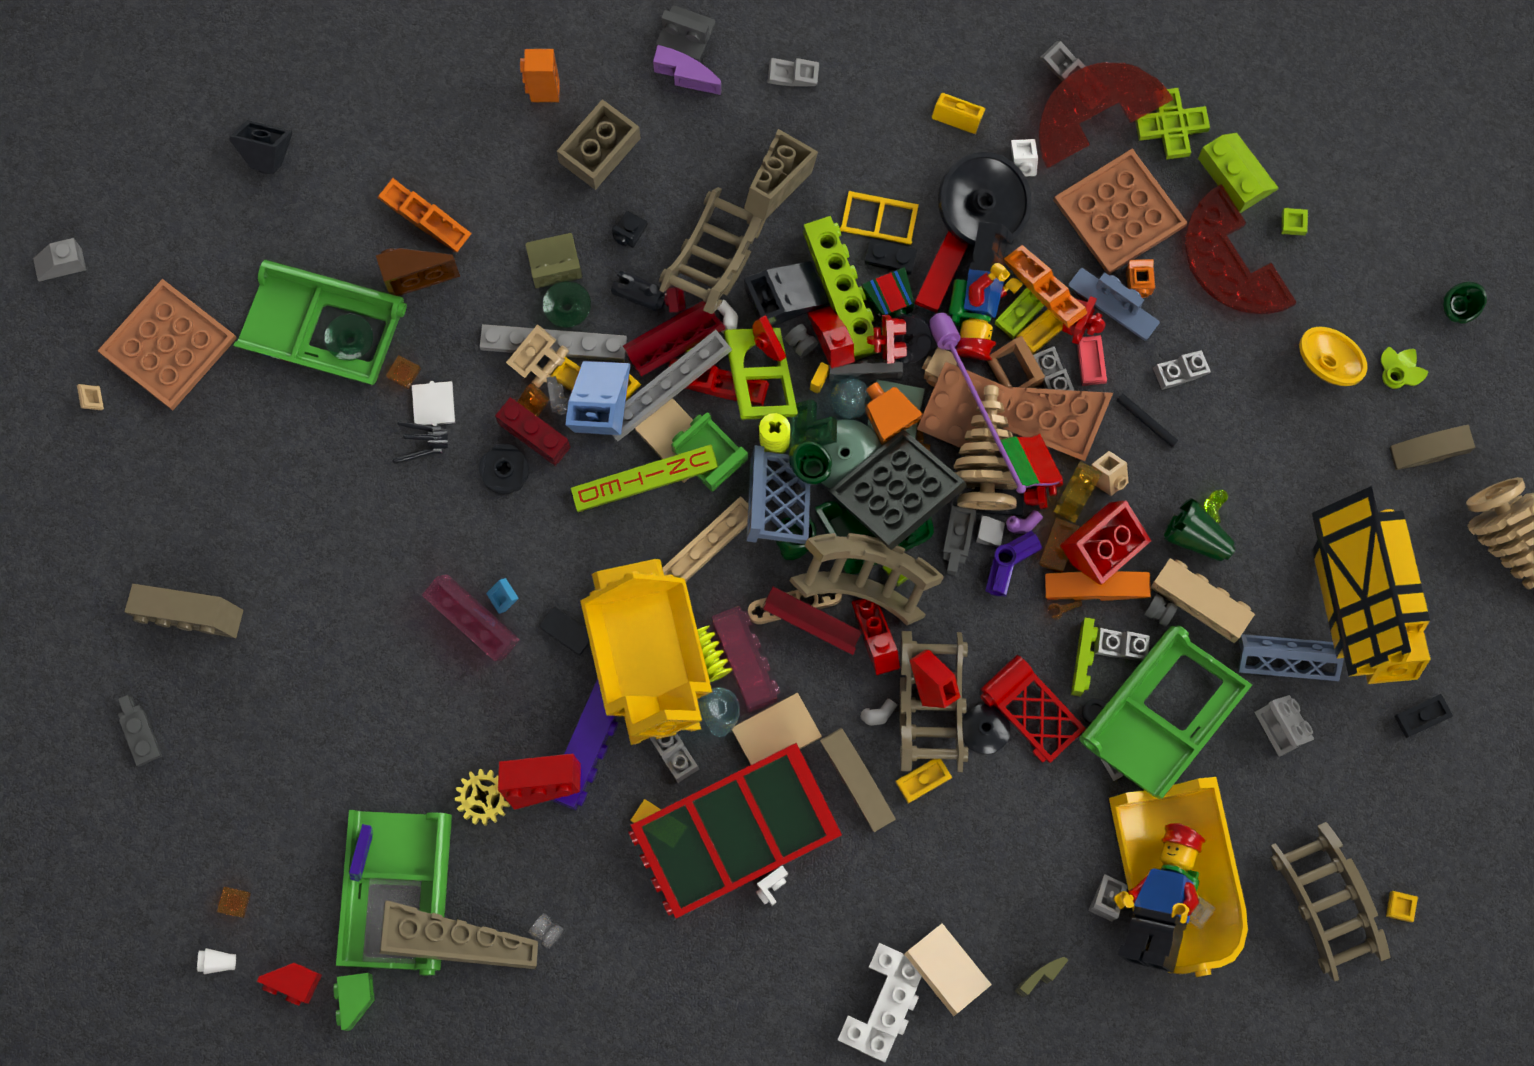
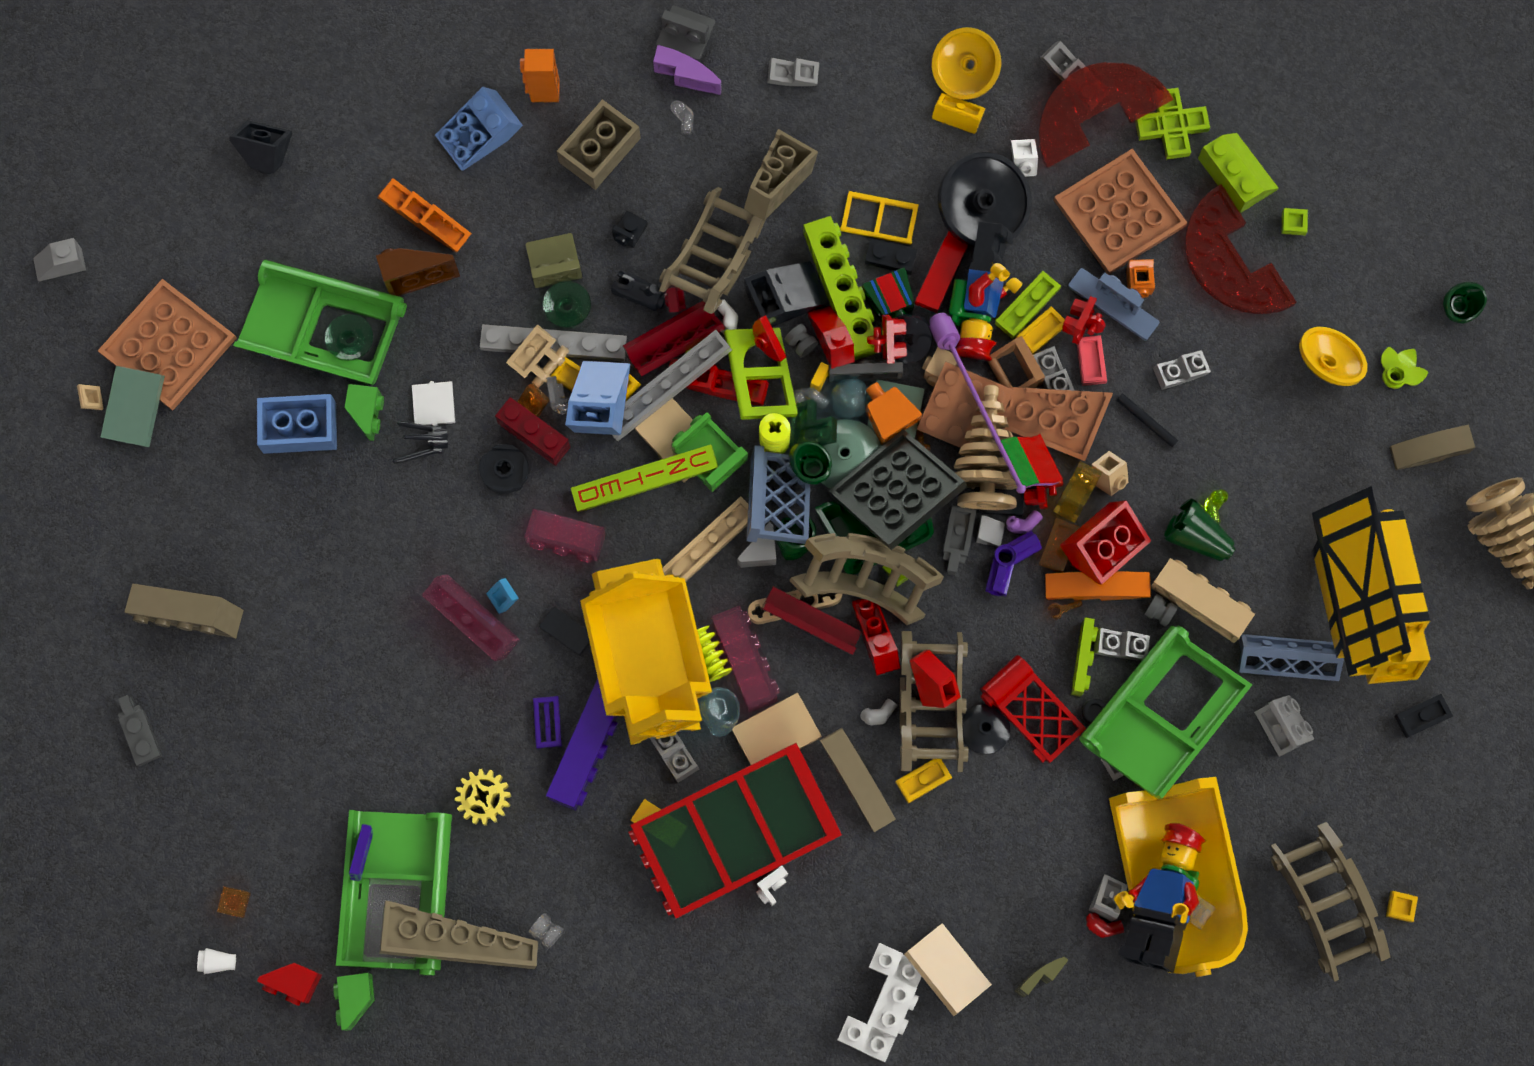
(132, 406): none -> sand green tile
(296, 423): none -> medium blue brick
(363, 407): none -> bright green slope
(403, 372): clear orange plate -> none
(478, 128): none -> medium blue slope
(538, 779): red wedge -> none
(549, 743): none -> dark purple tile
(565, 536): none -> clear pink brick
(684, 114): none -> clear arm
(759, 553): none -> light grey slope
(803, 394): none -> clear arm
(952, 59): none -> yellow dish
(1045, 286): orange slope -> none
(1102, 928): none -> red arm

